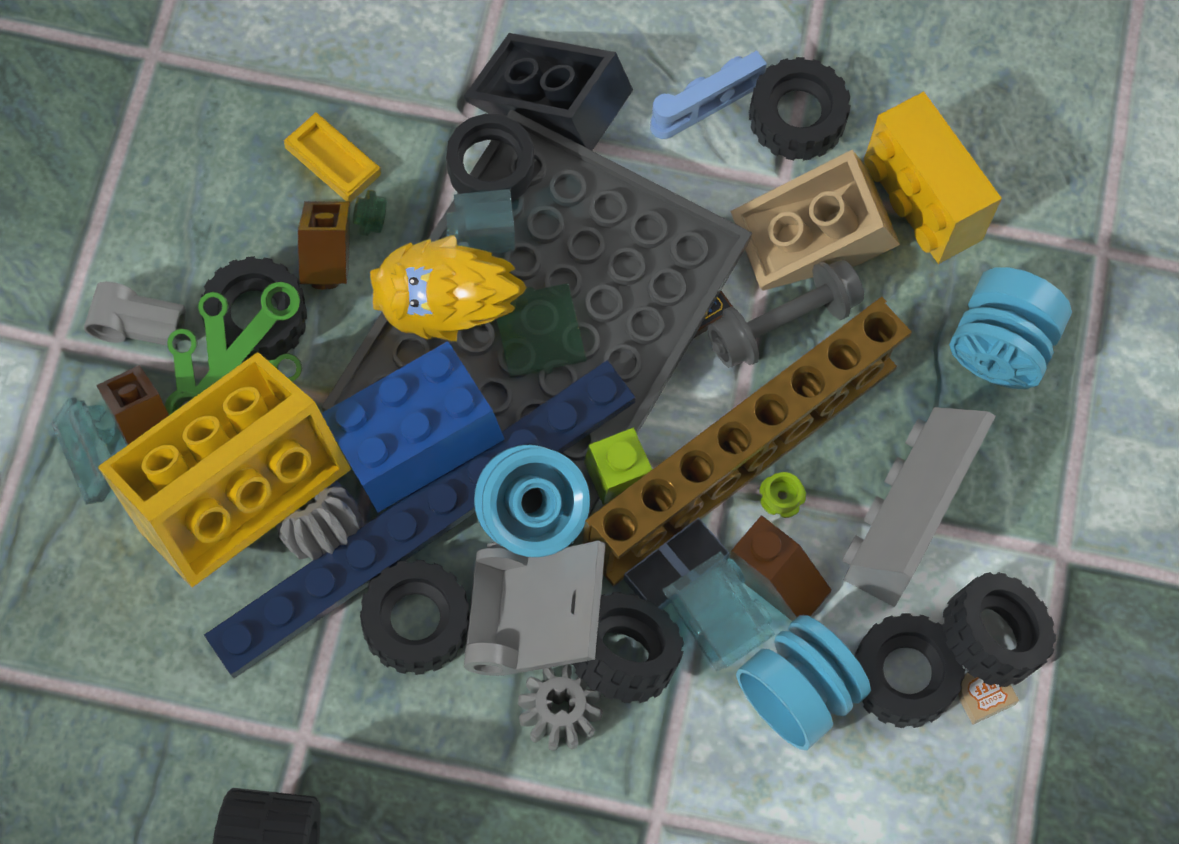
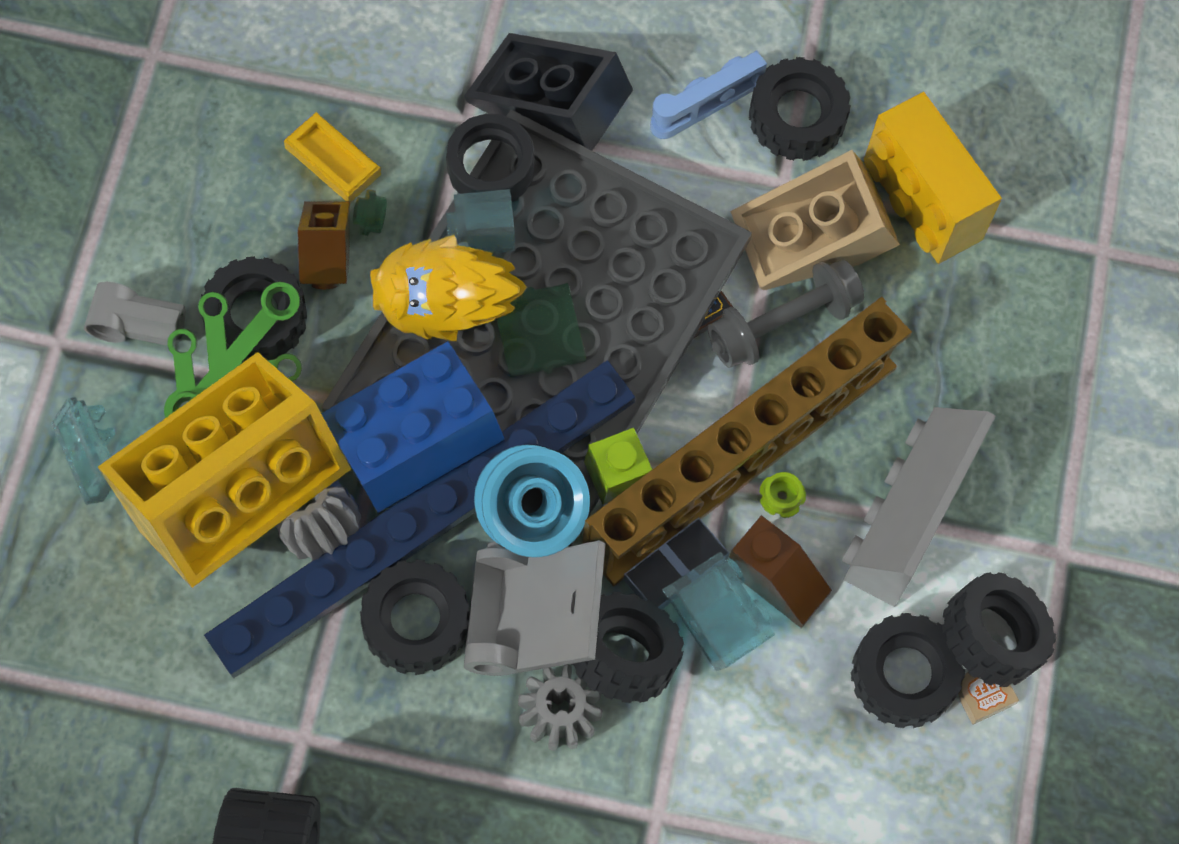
(132, 403): reddish brown slope -> none
(803, 682): medium azure wheel -> none
(1011, 328): medium azure wheel -> none

